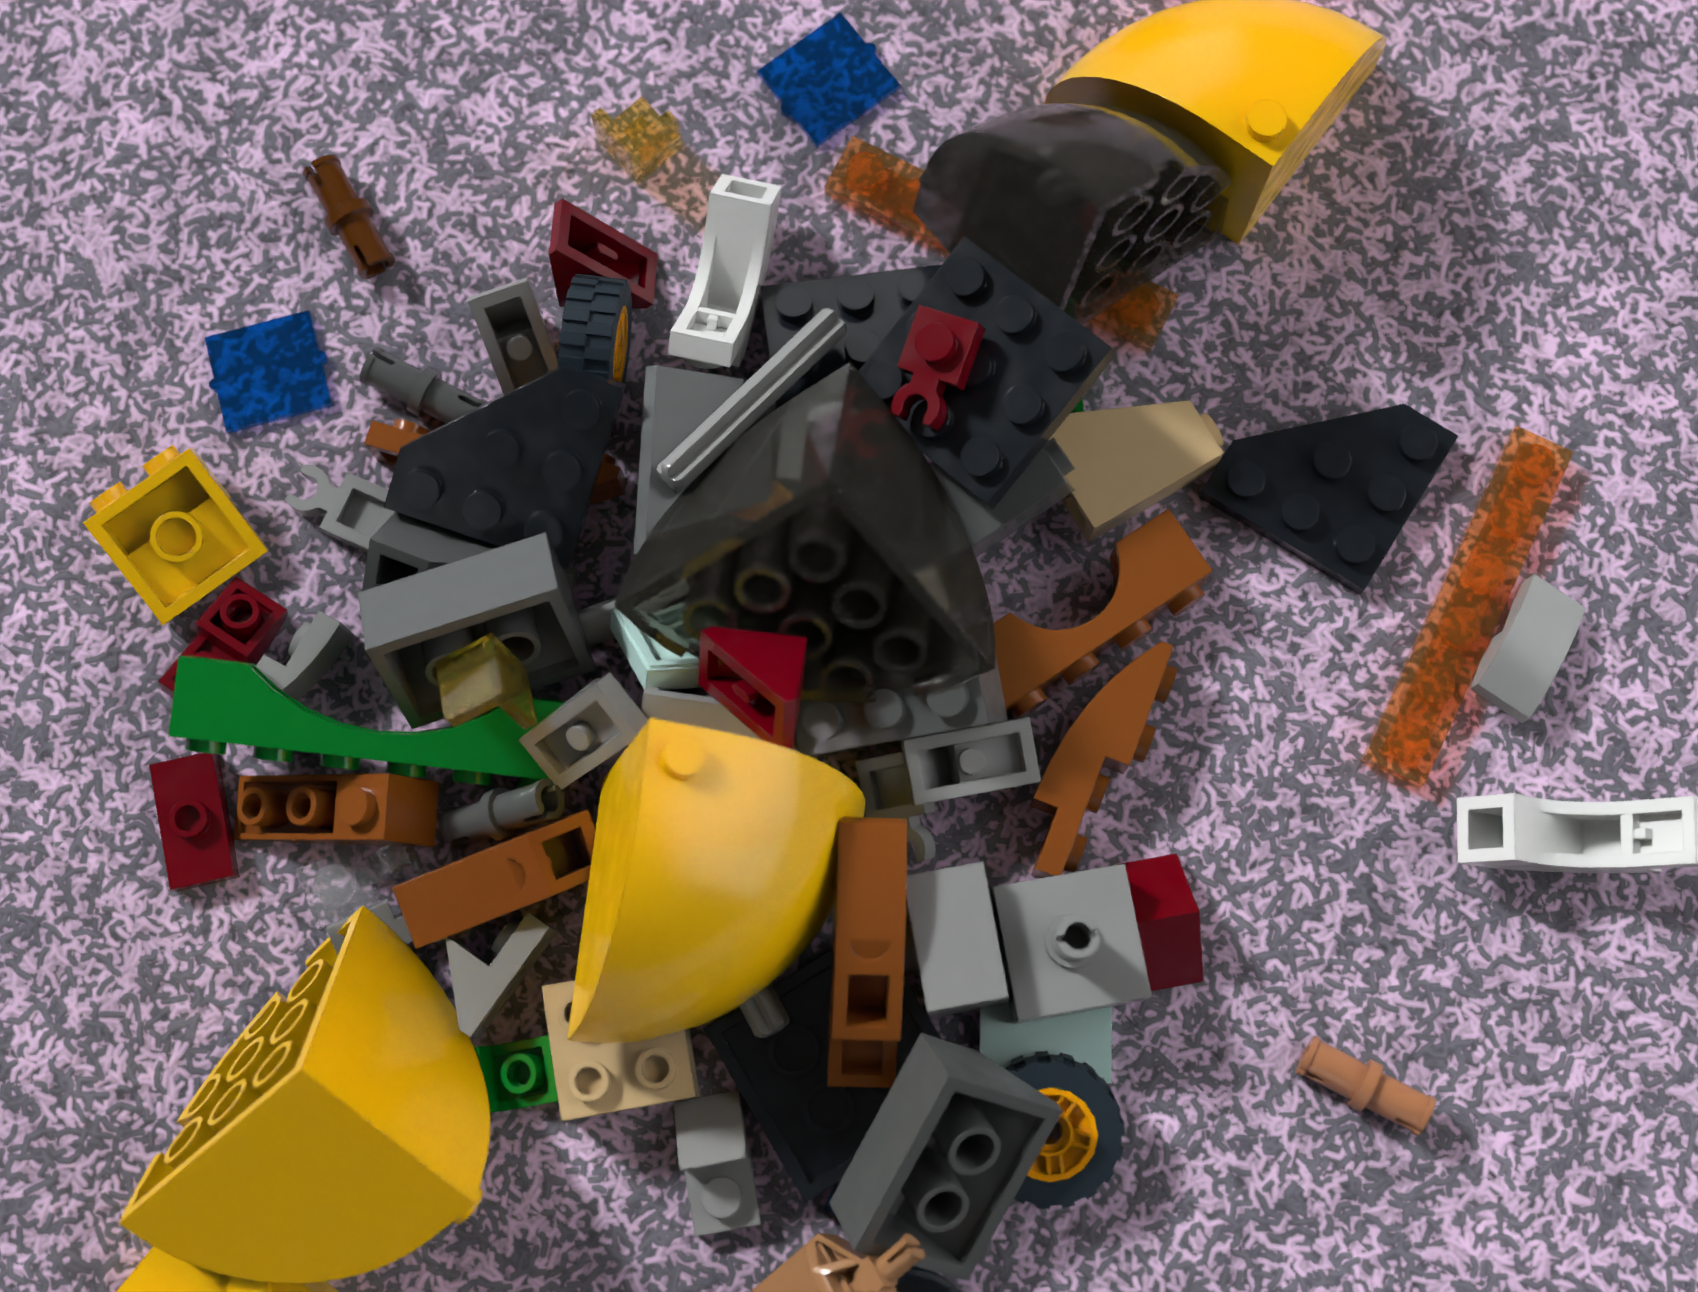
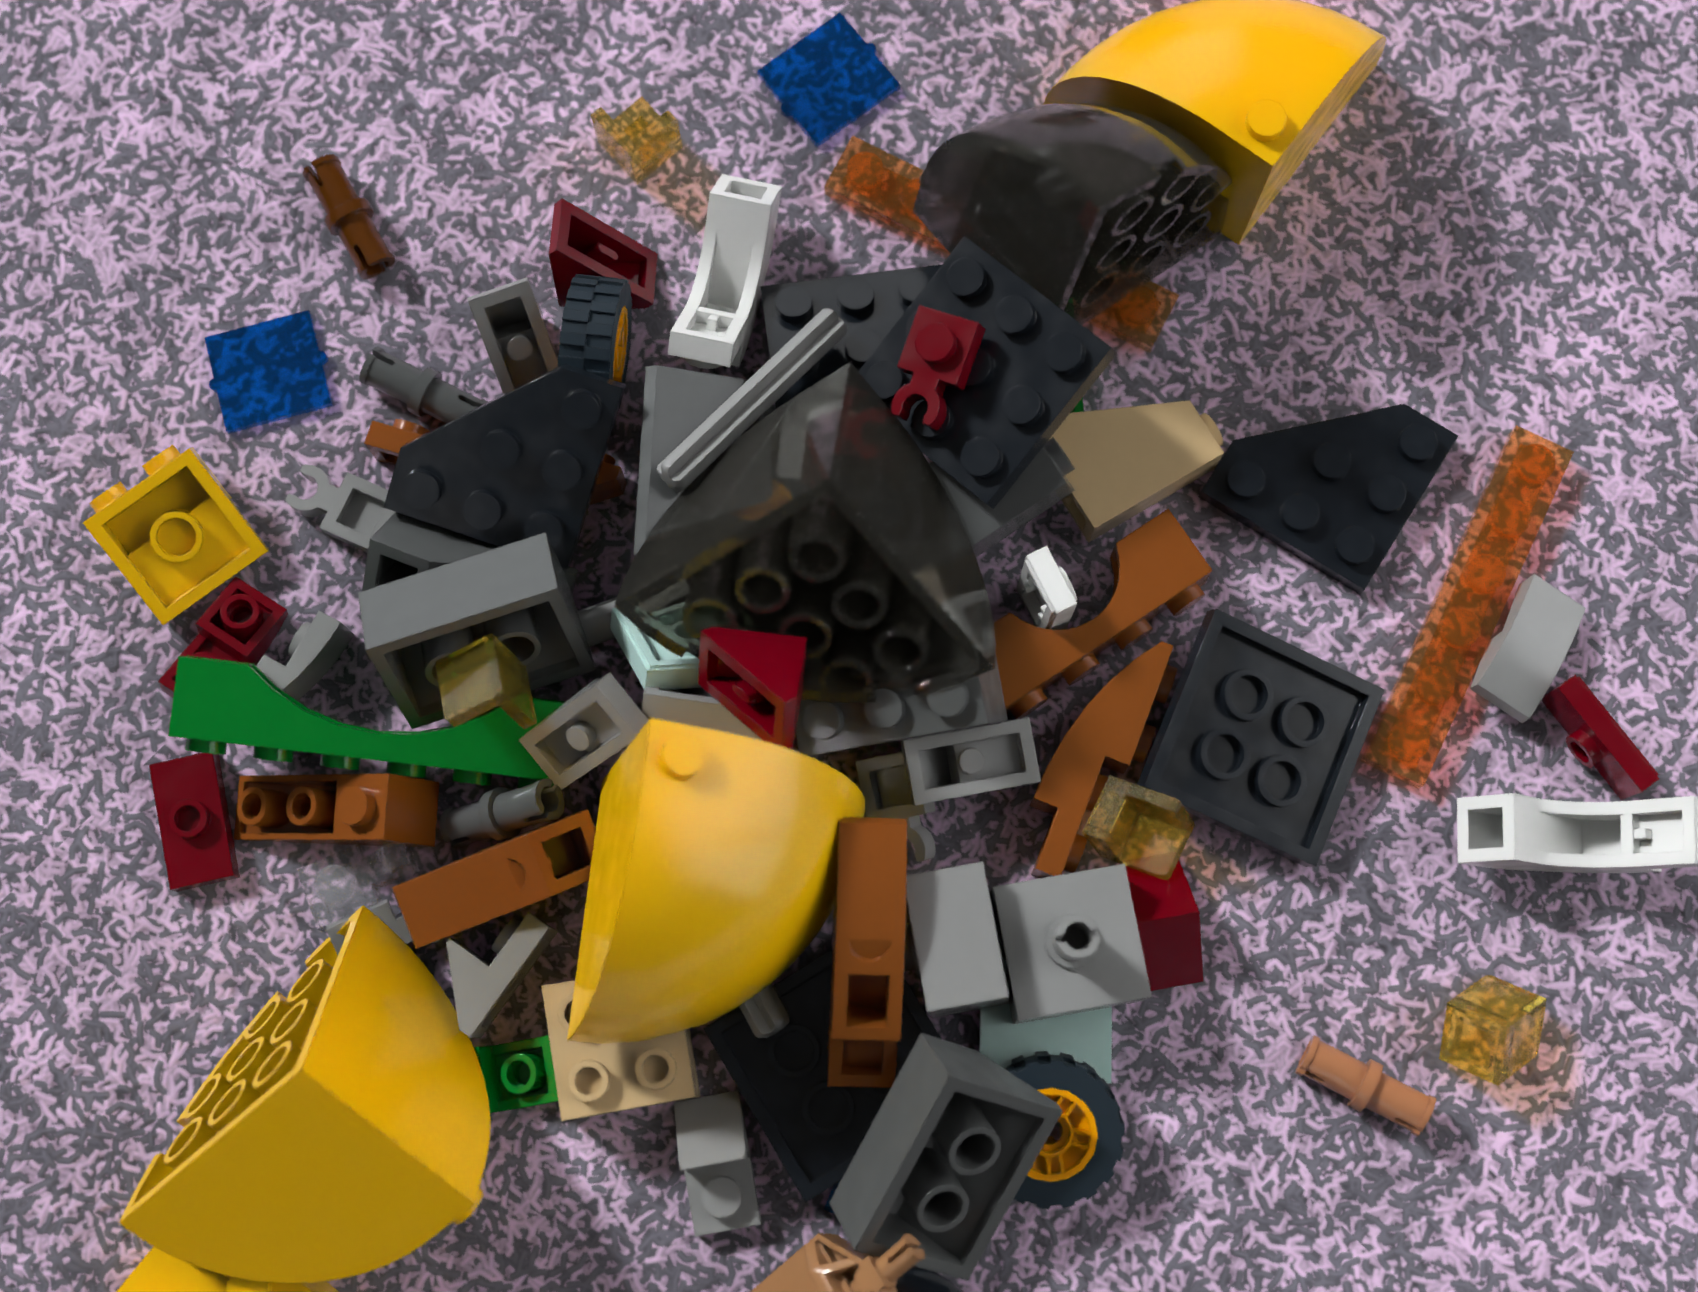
(1046, 591): none -> white plate
(1139, 827): none -> clear yellow panel
(1261, 738): none -> black plate
(1492, 1029): none -> clear yellow panel
(1598, 739): none -> dark red plate

